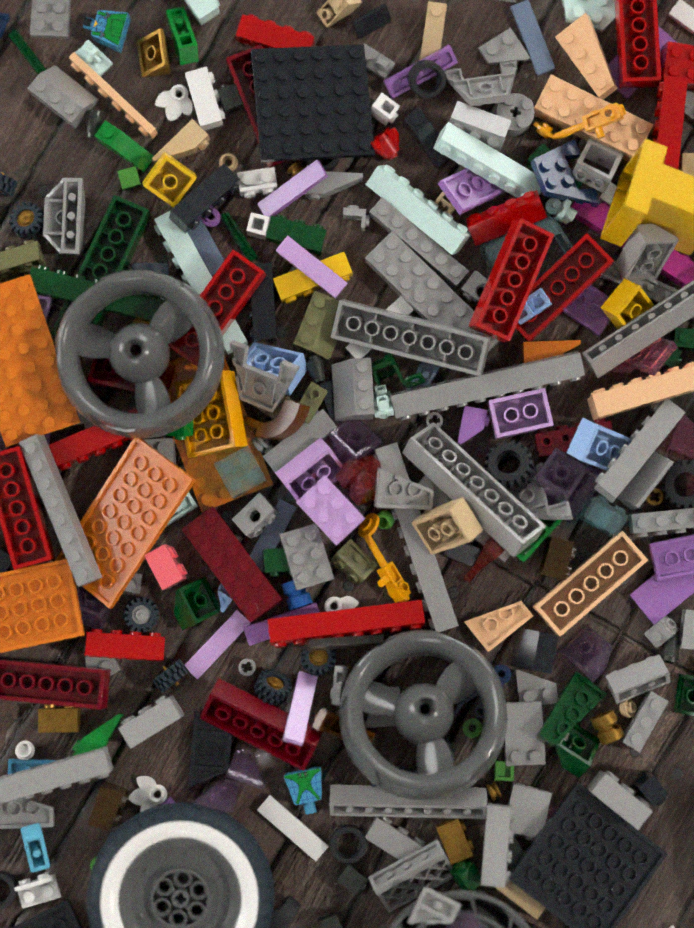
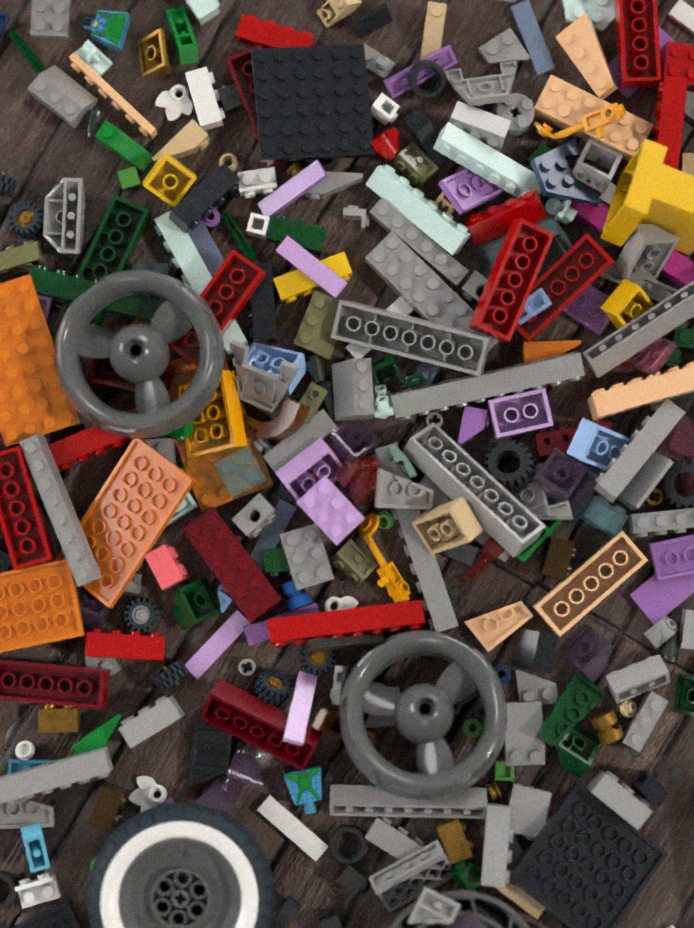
(397, 456): none -> sand green slope
(415, 165): none -> olive bracket

